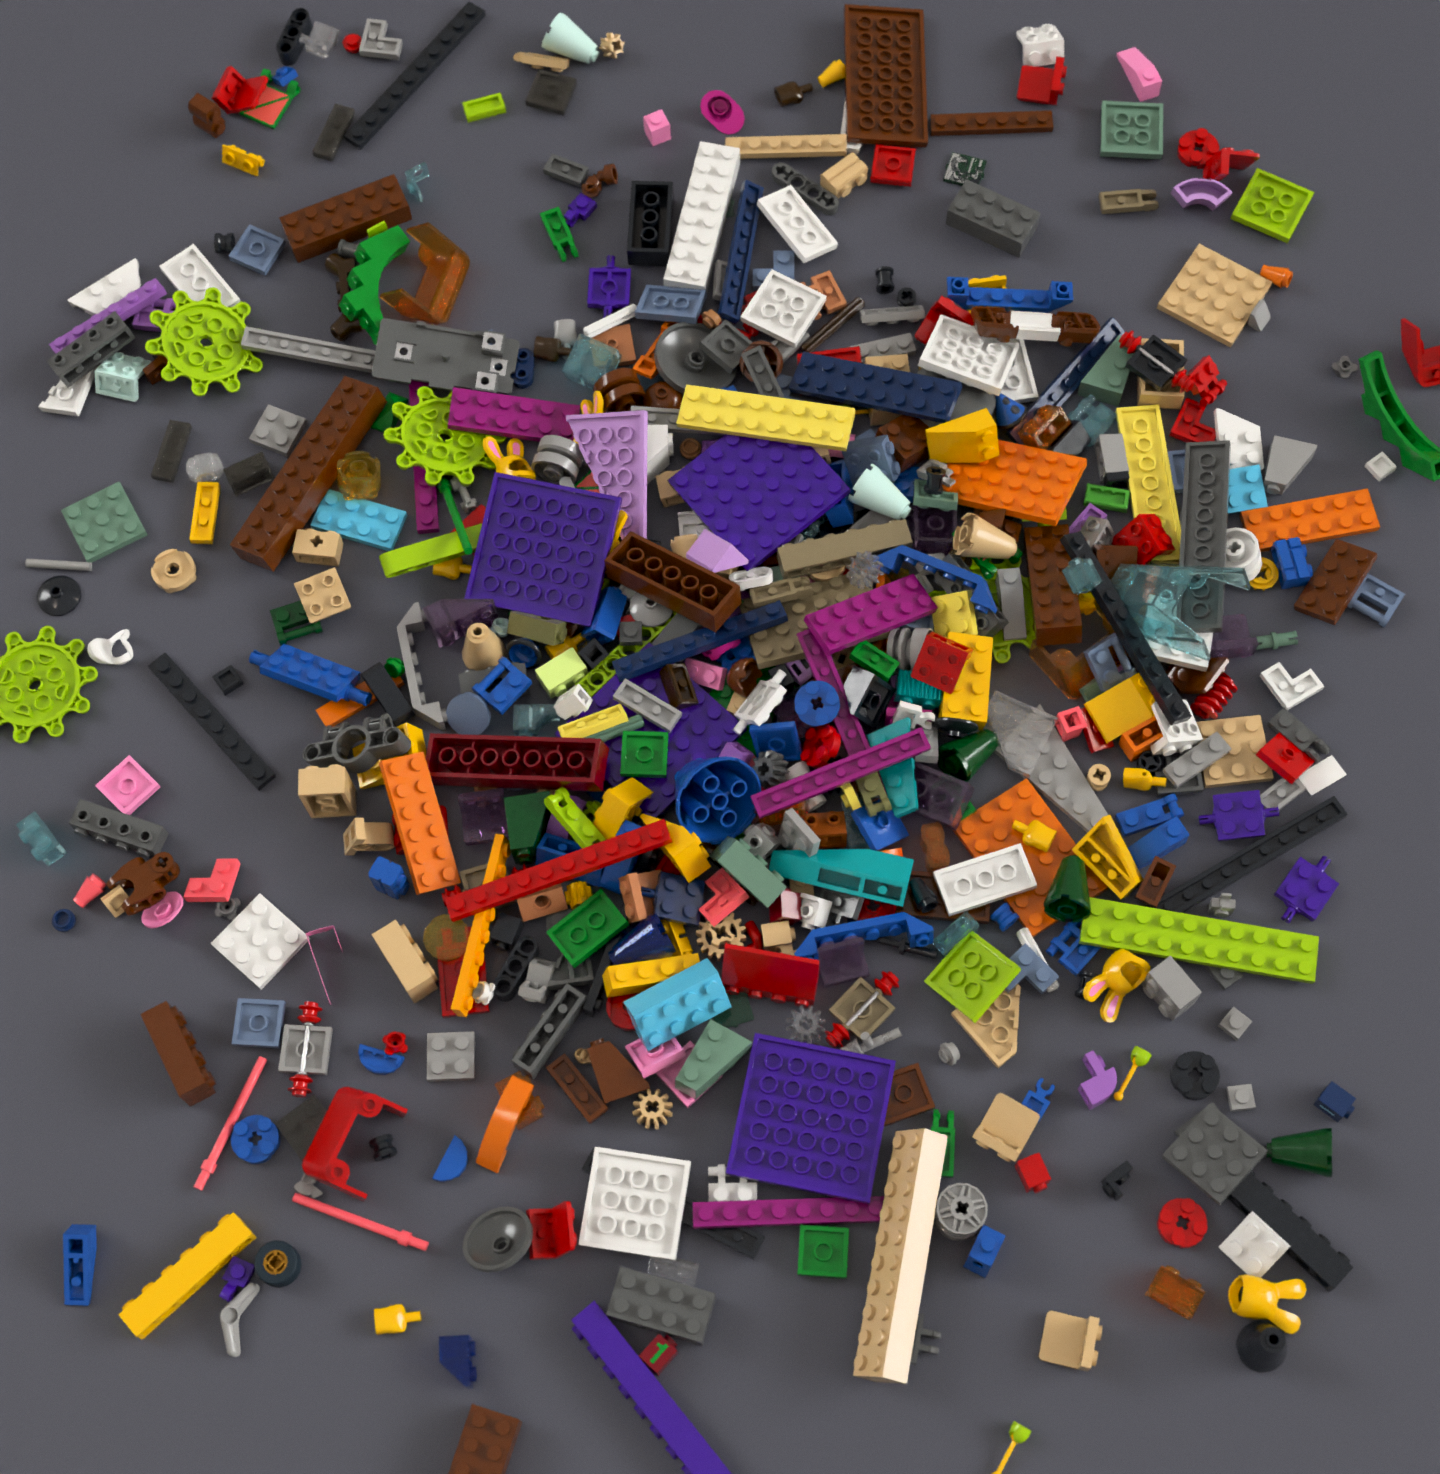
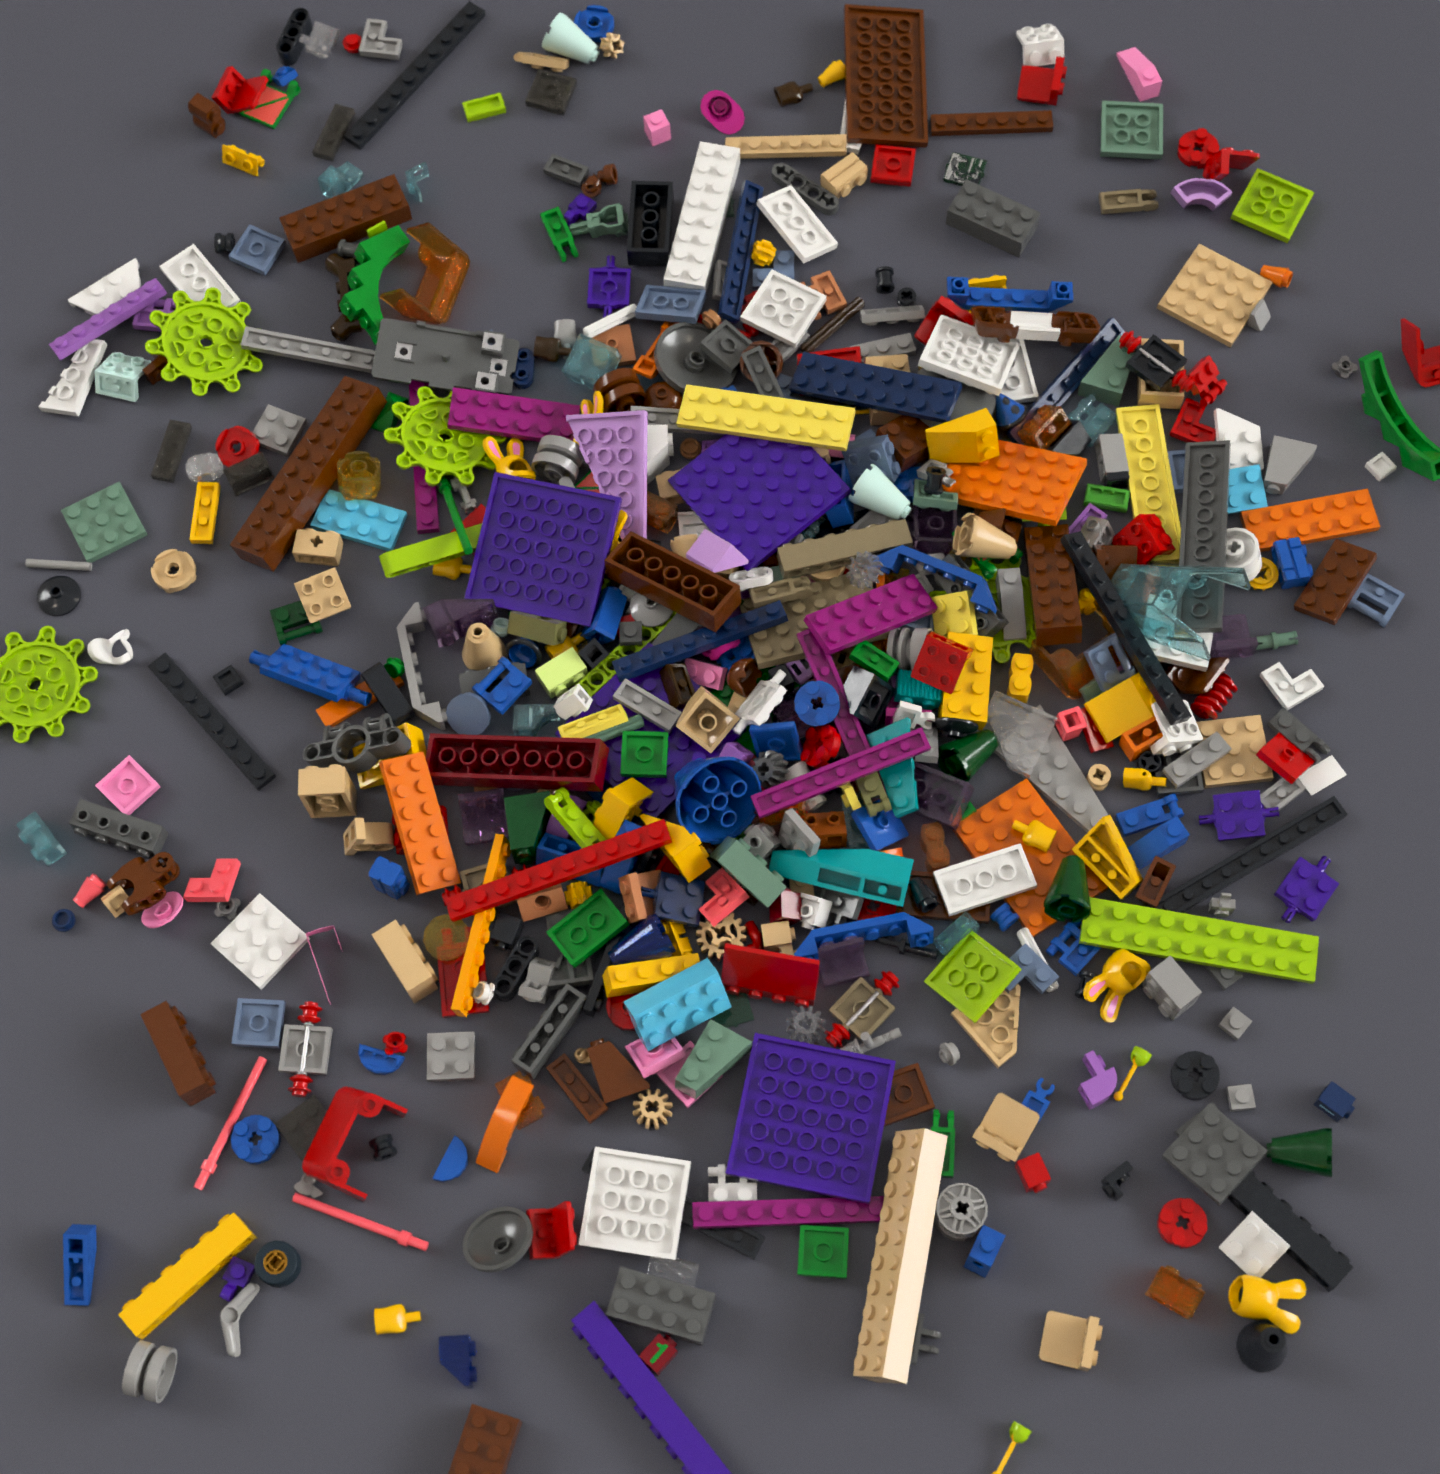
(91, 349): dark grey brick -> none
(149, 1371): none -> light grey wheel
(232, 436): none -> red plate
(339, 180): none -> clear light blue arch
(593, 14): none -> blue plate
(596, 221): none -> sand green piece
(661, 513): none -> clear orange brick
(706, 719): none -> tan slope
(763, 252): none -> yellow gear
(1019, 677): none -> yellow brick
(1081, 575): clear light blue brick -> none

